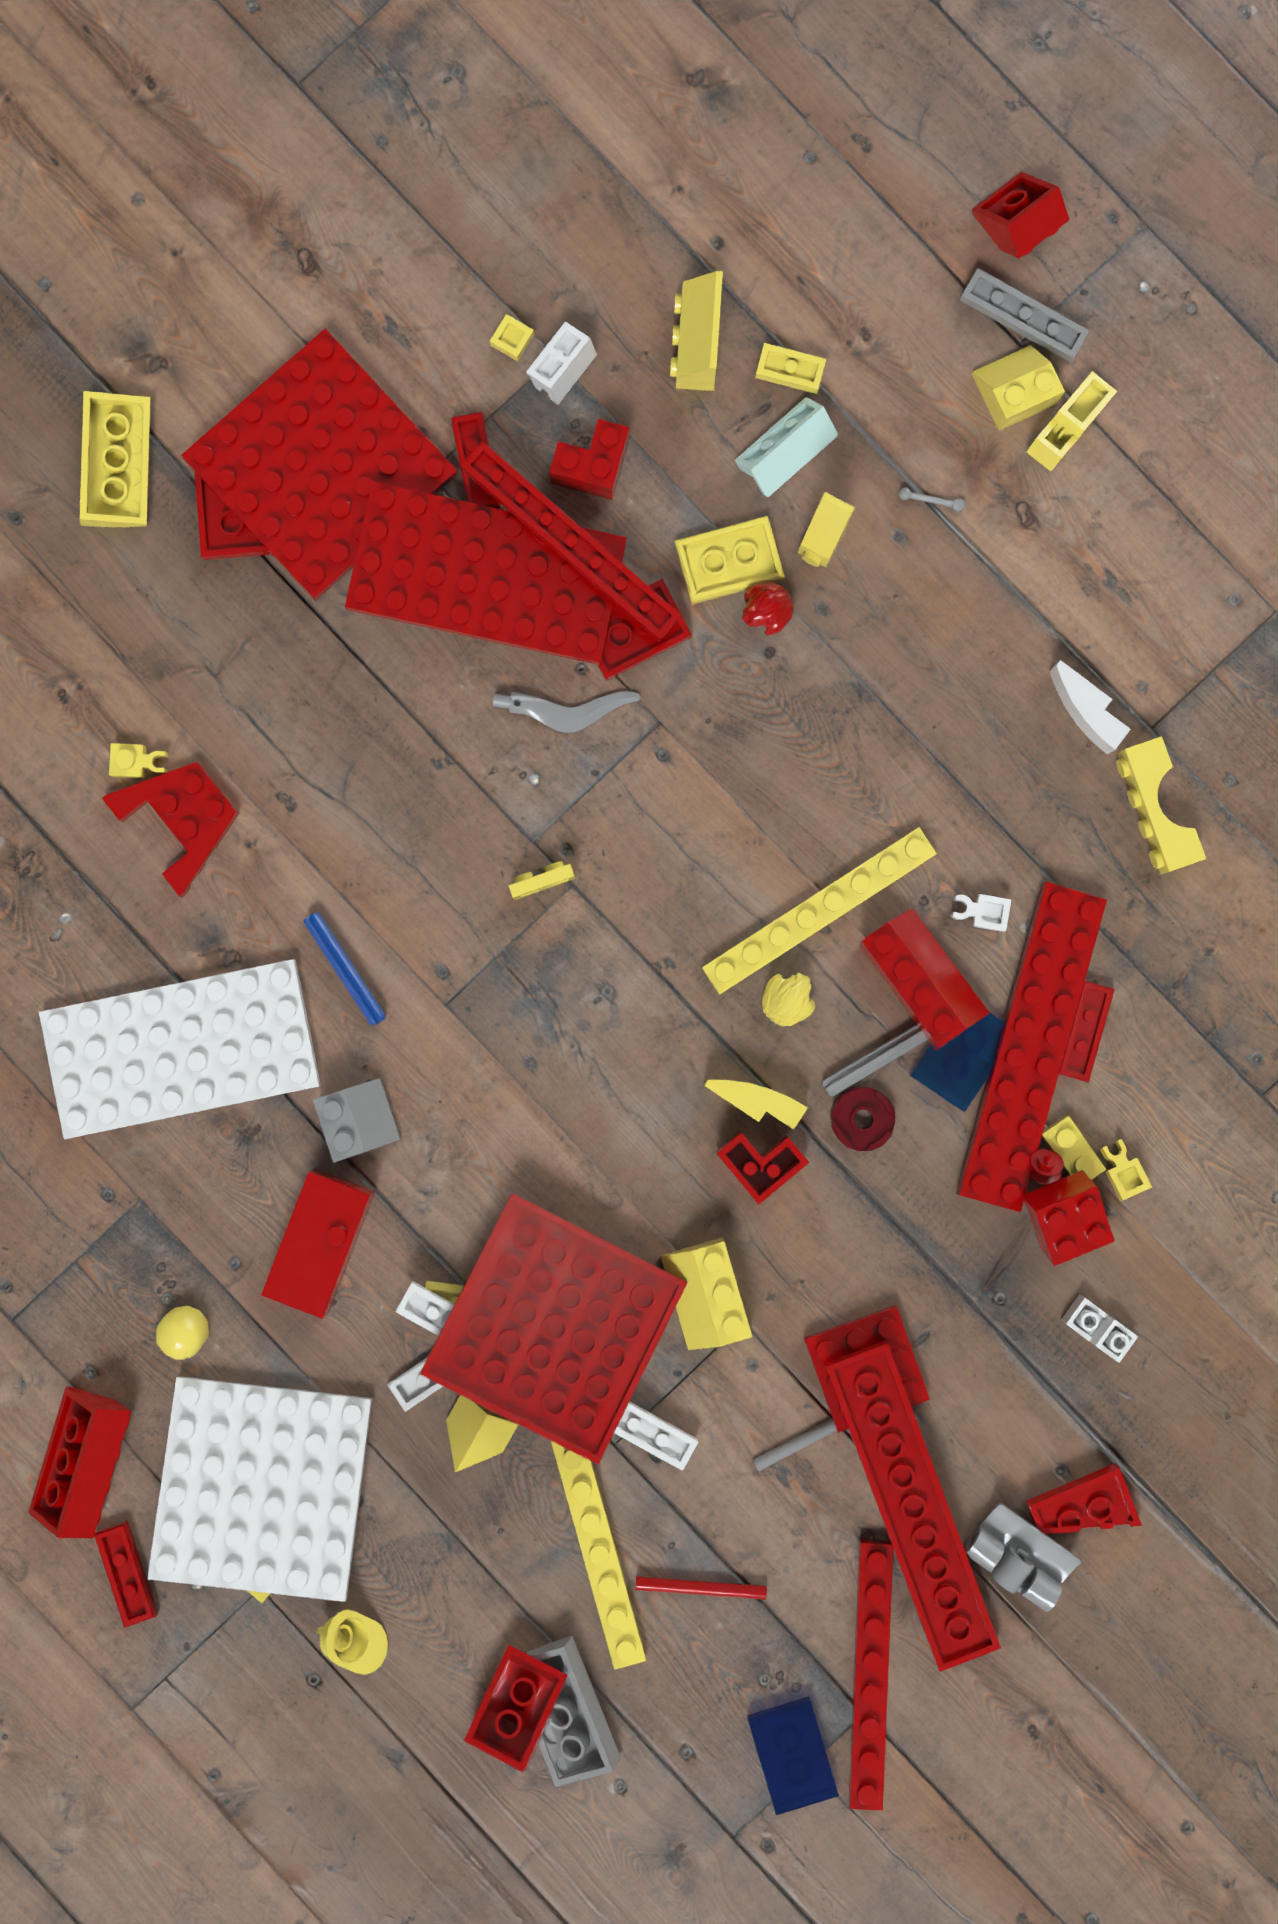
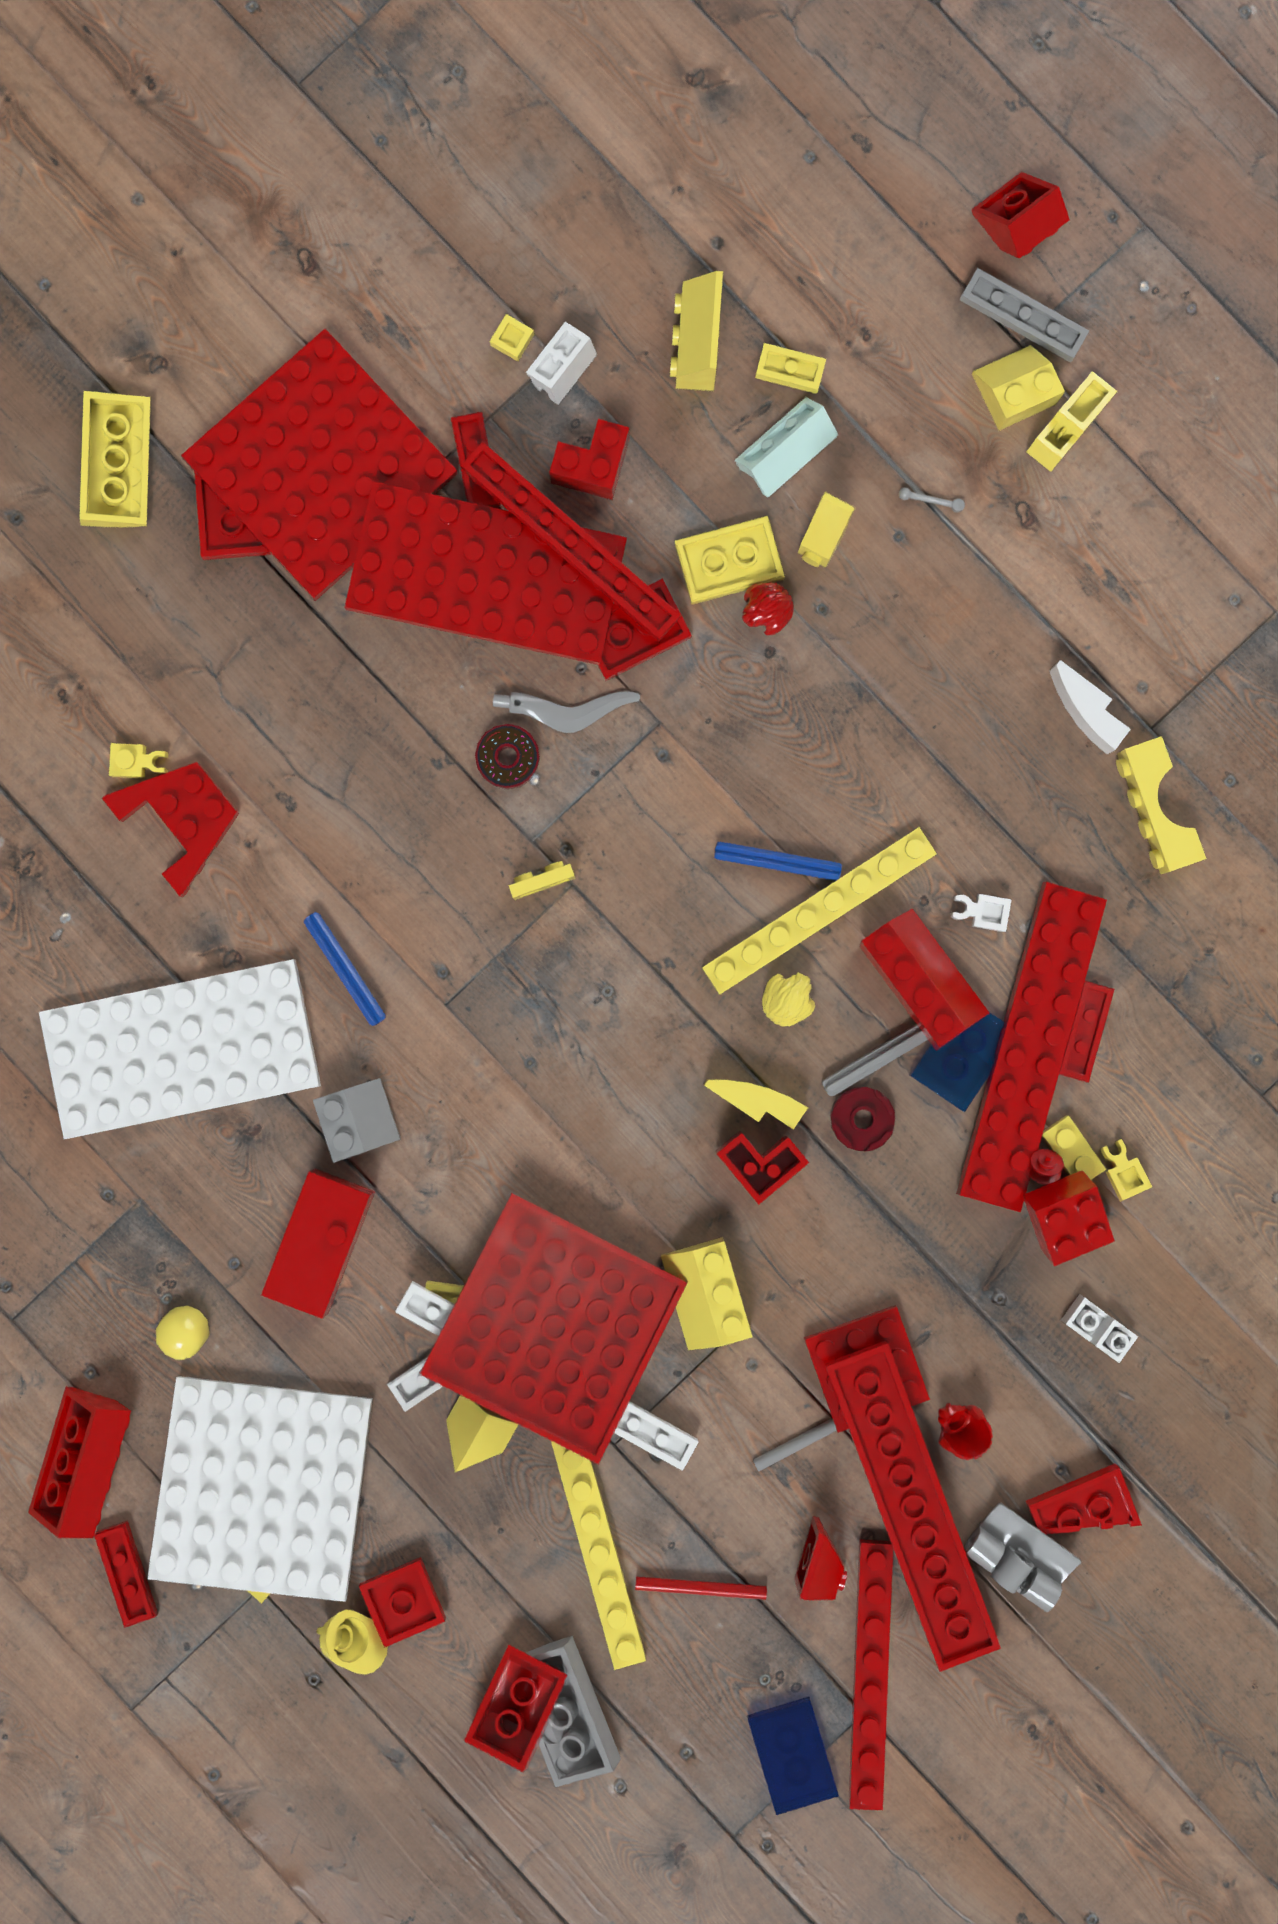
(402, 1602): none -> red plate
(493, 743): none -> tile
(778, 861): none -> blue axle
(820, 1566): none -> red slope
(964, 1431): none -> red hair

